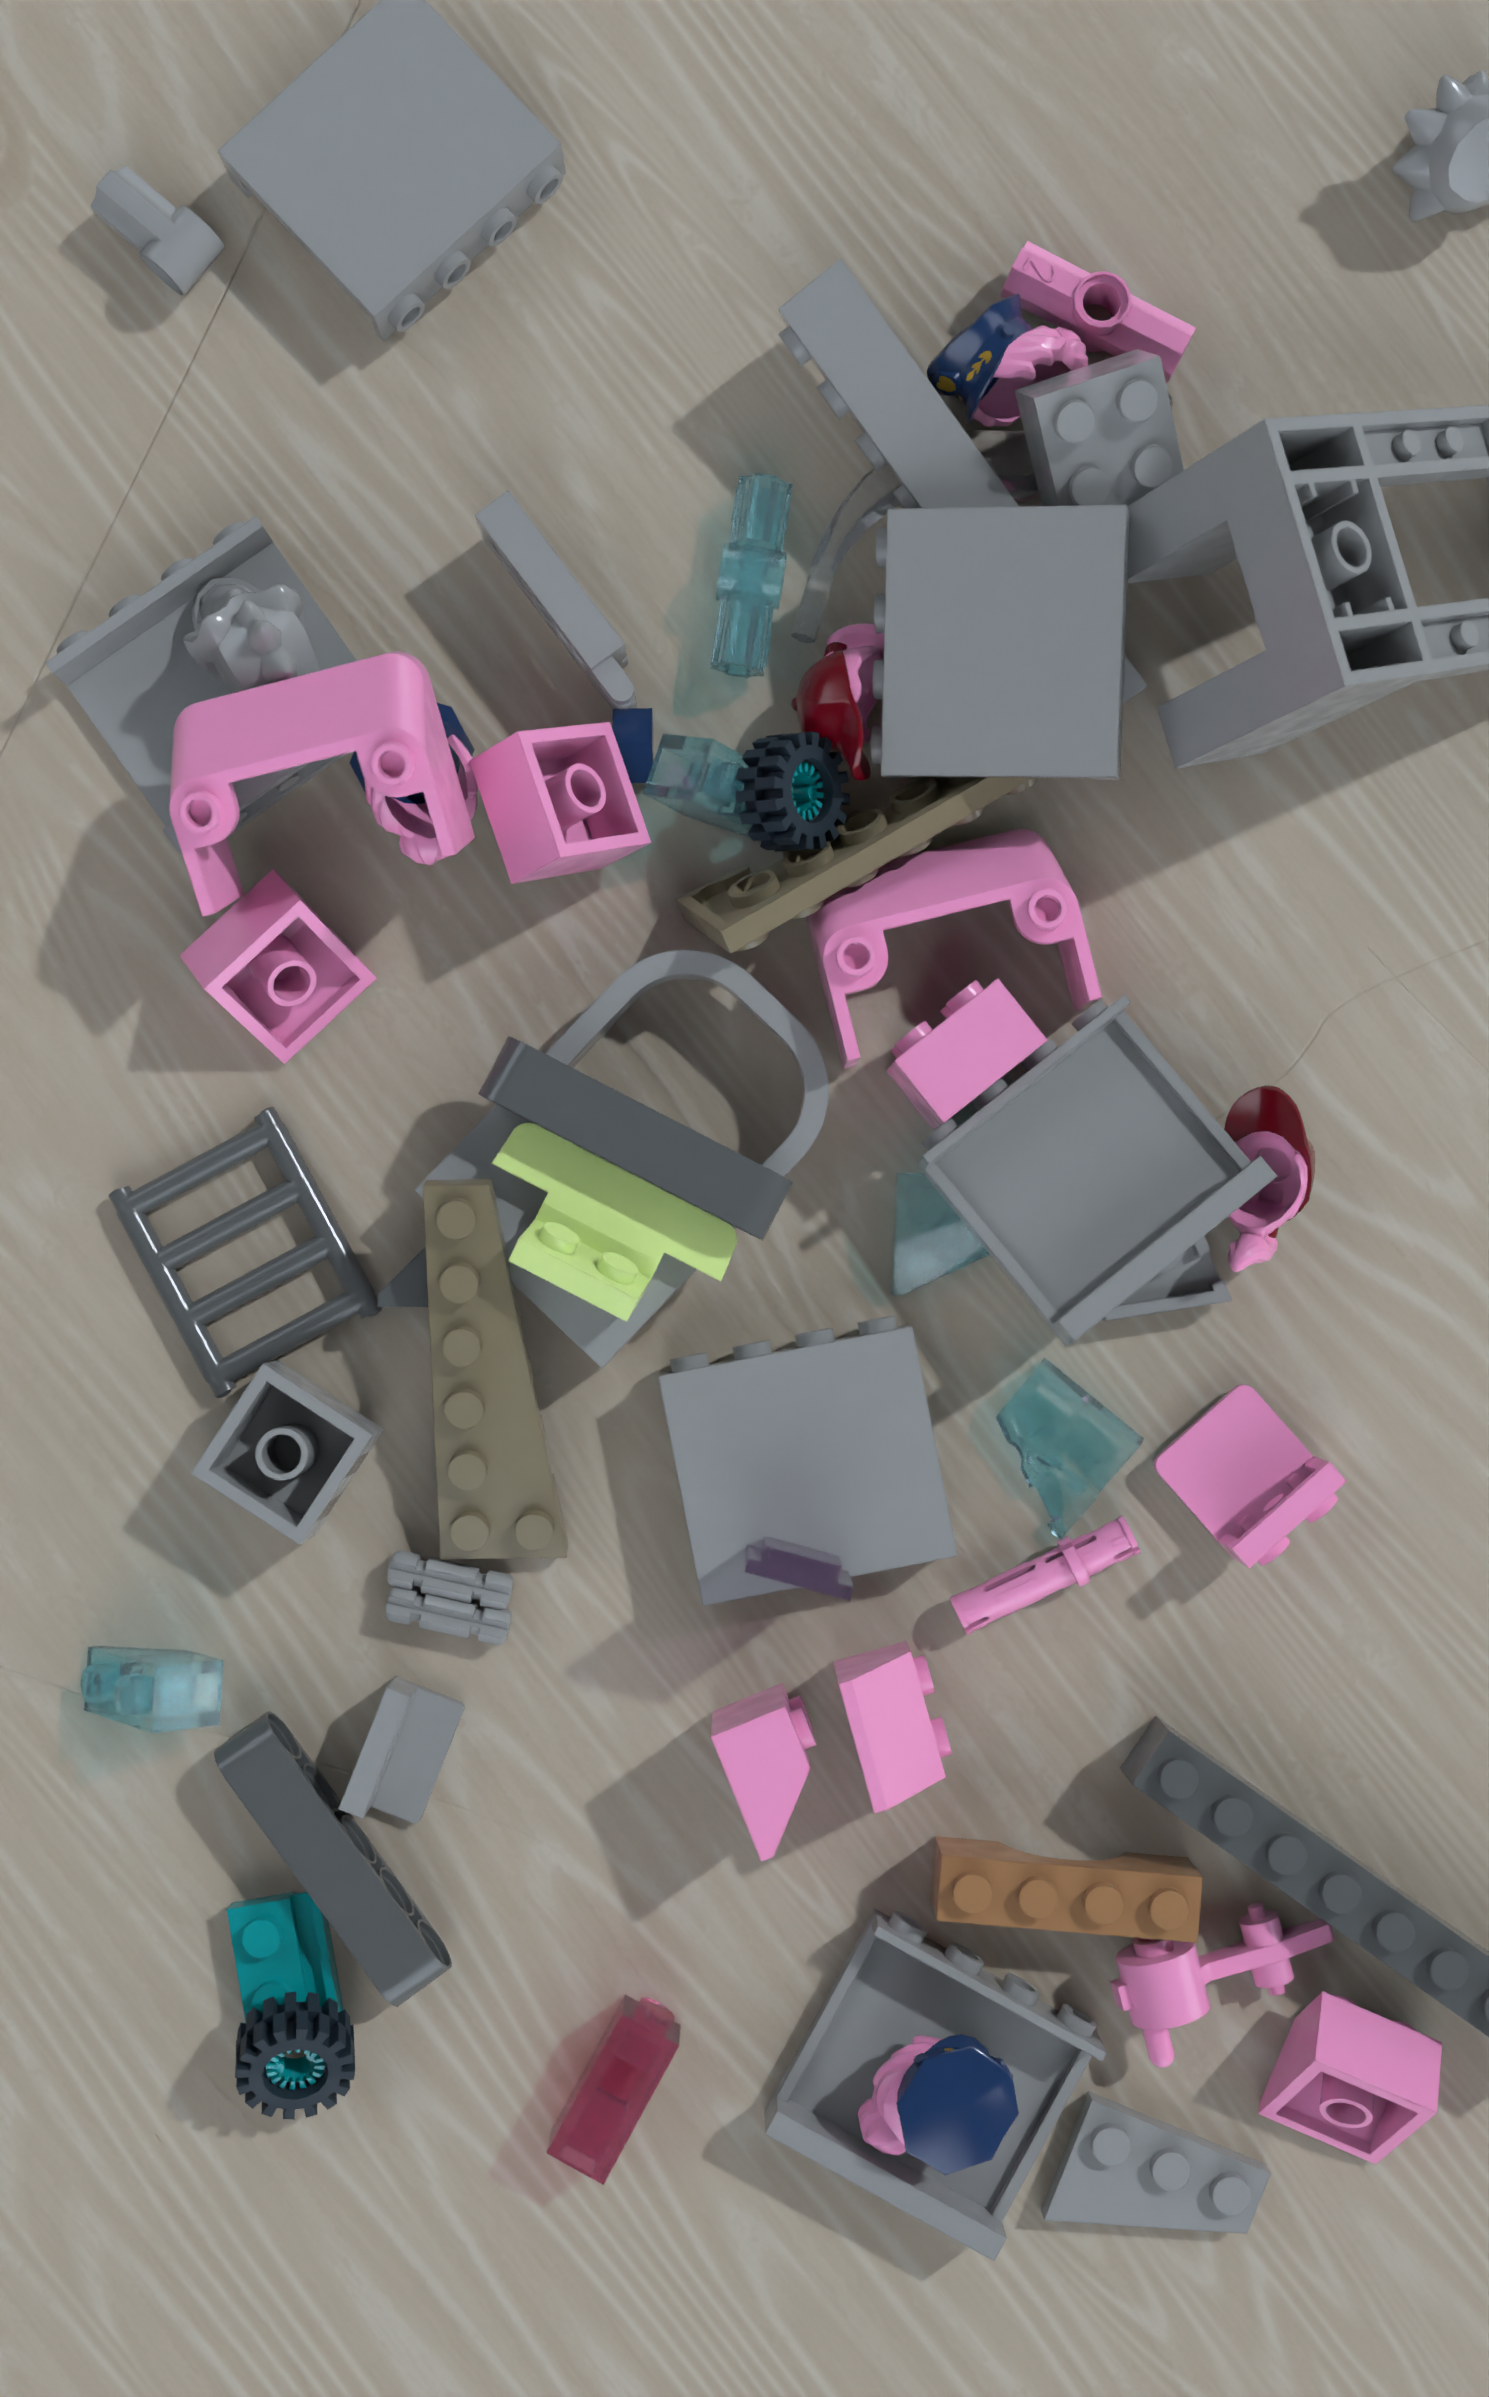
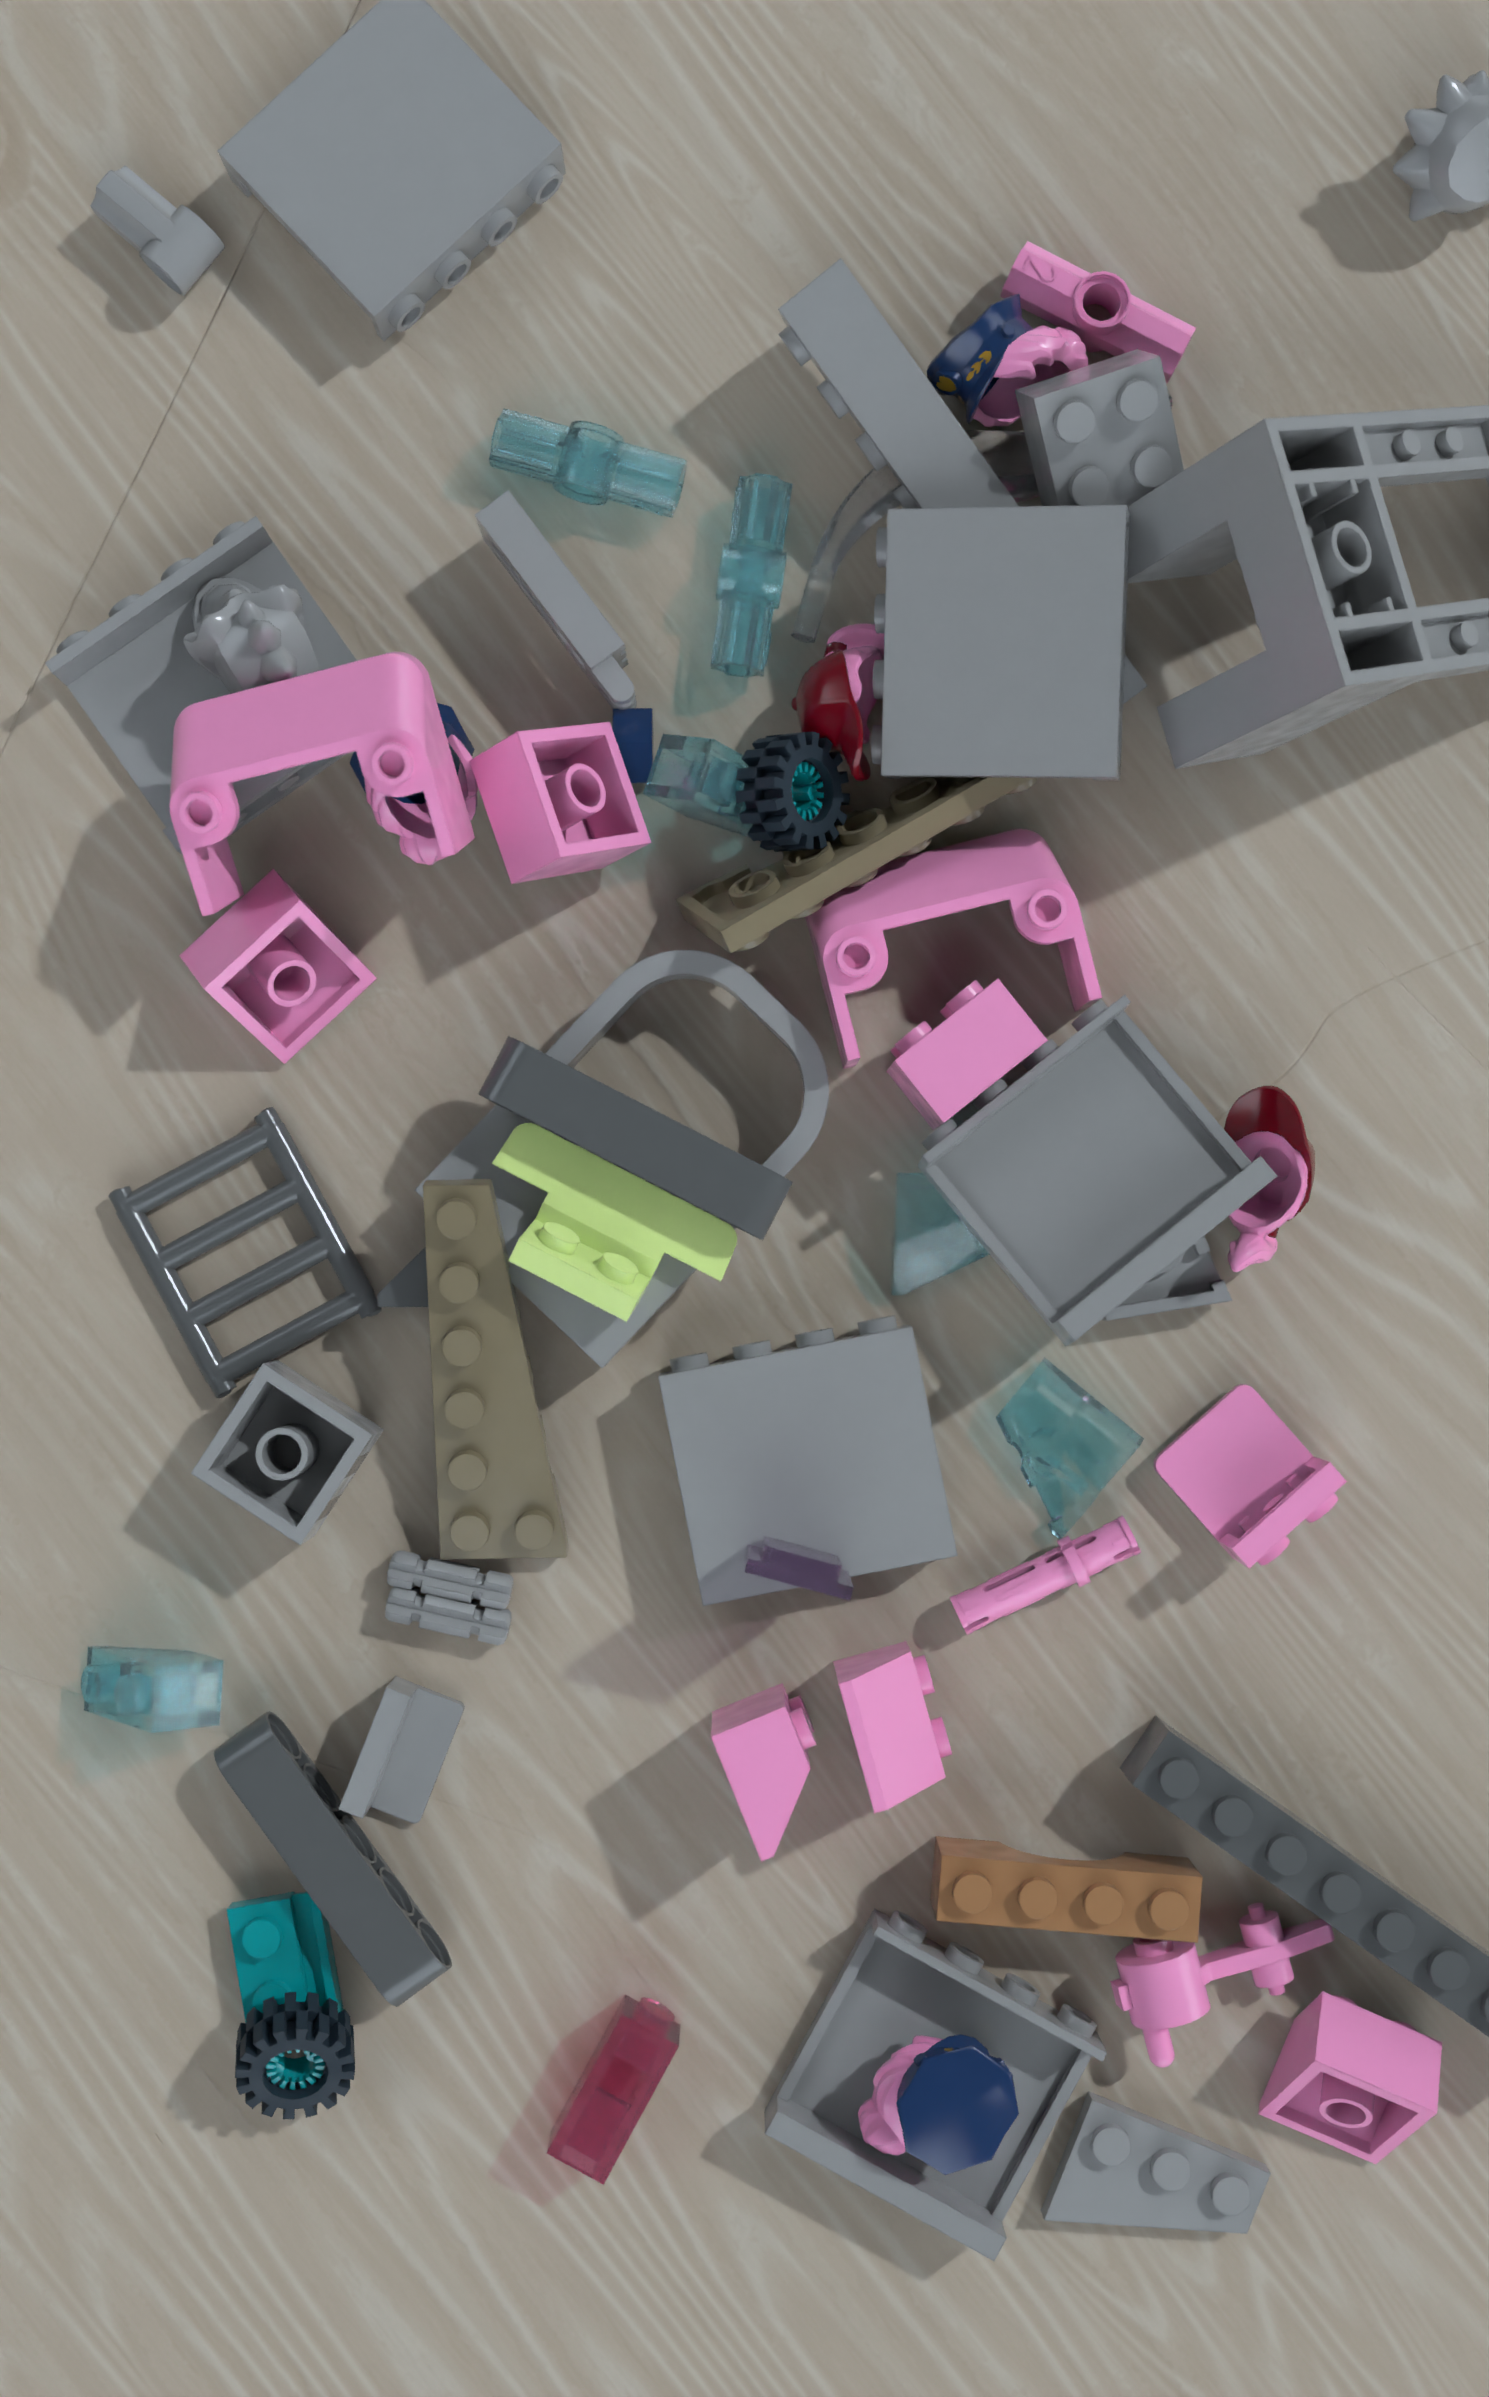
(587, 462): none -> clear light blue piece

